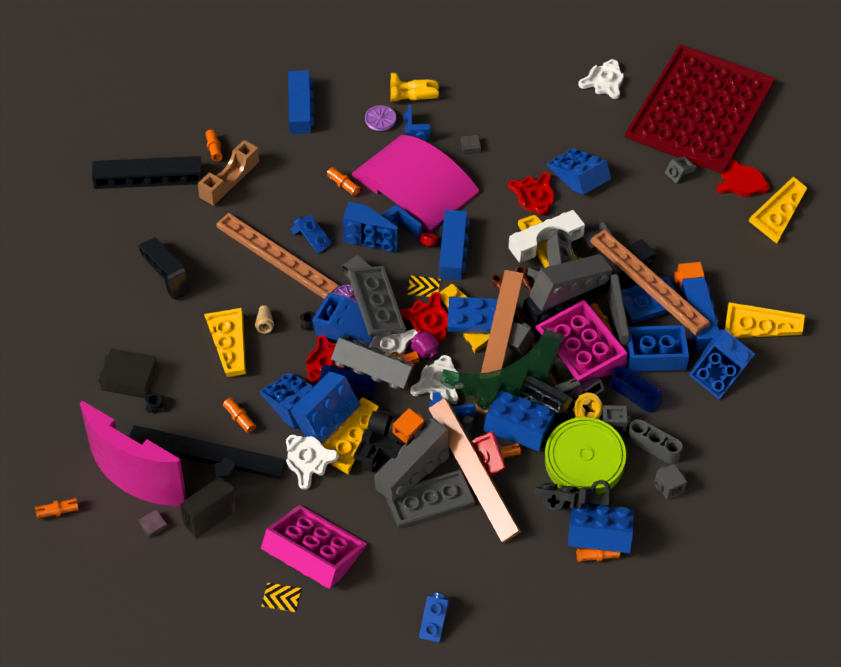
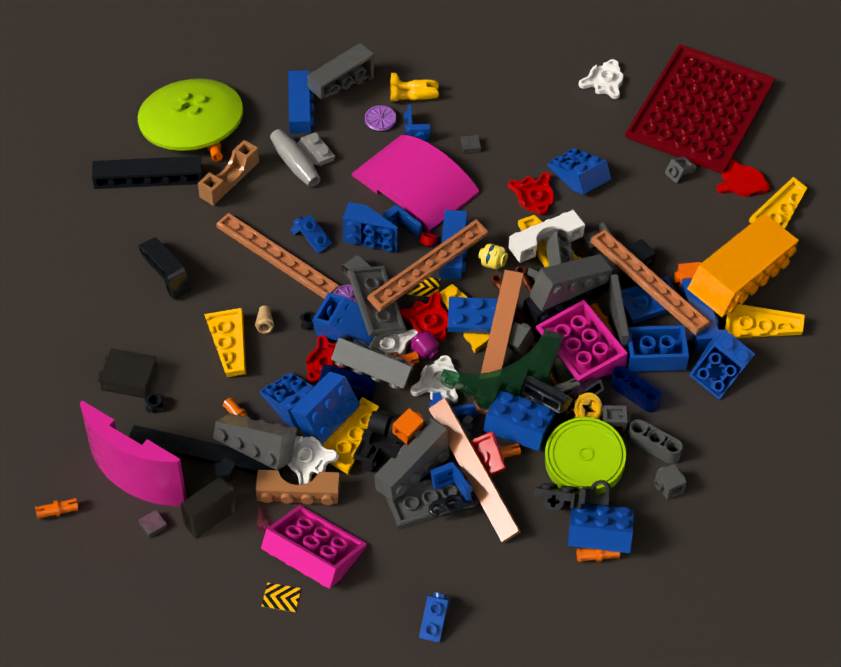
(190, 114): none -> lime dish
(257, 439): none -> dark grey wedge
(262, 524): none -> clear pink hand
(273, 488): none -> medium nougat arch
(302, 155): none -> light grey plate
(342, 72): none -> dark grey wedge
(343, 181): orange pin -> none
(427, 265): none -> nougat tile
(443, 503): none -> black piece
(450, 474): none -> blue bracket
(493, 256): none -> light yellow head
(743, 265): none -> light orange brick

